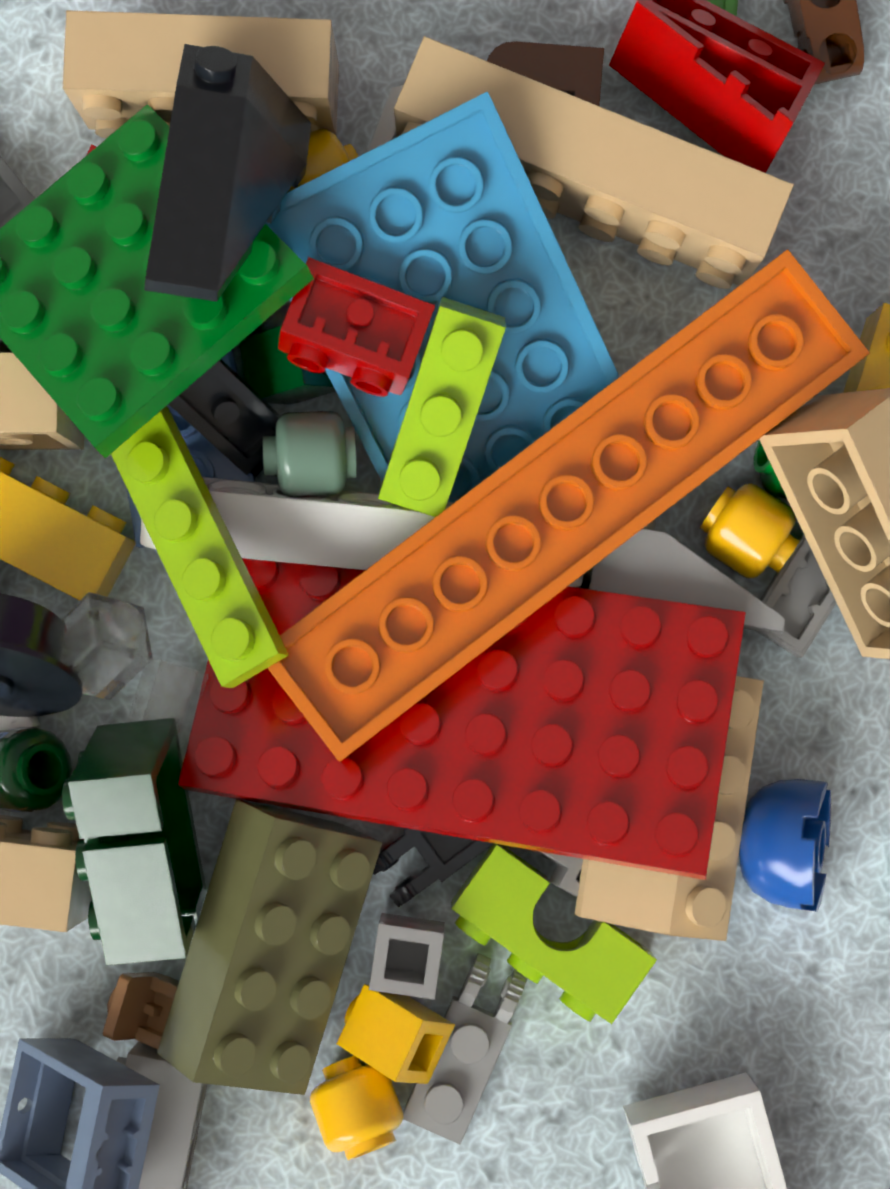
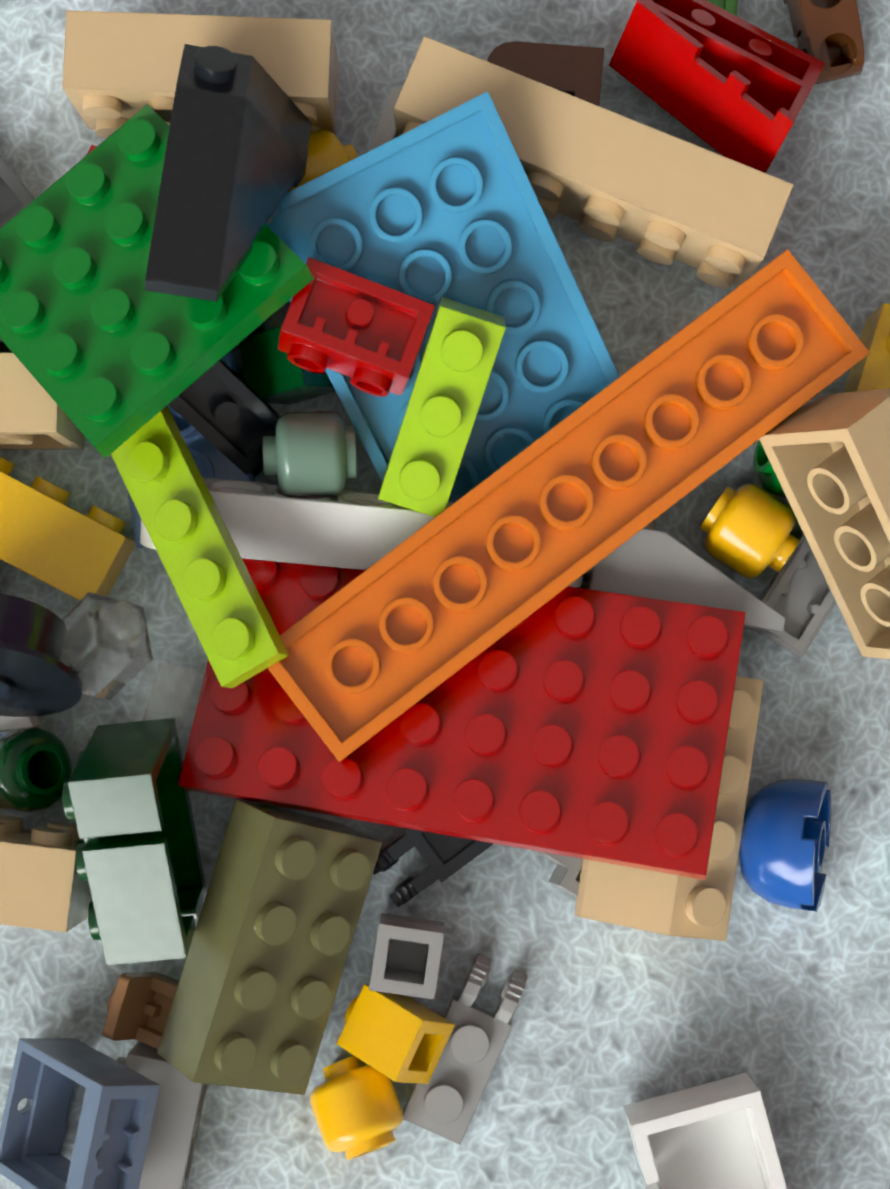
(593, 970): lime arch -> none

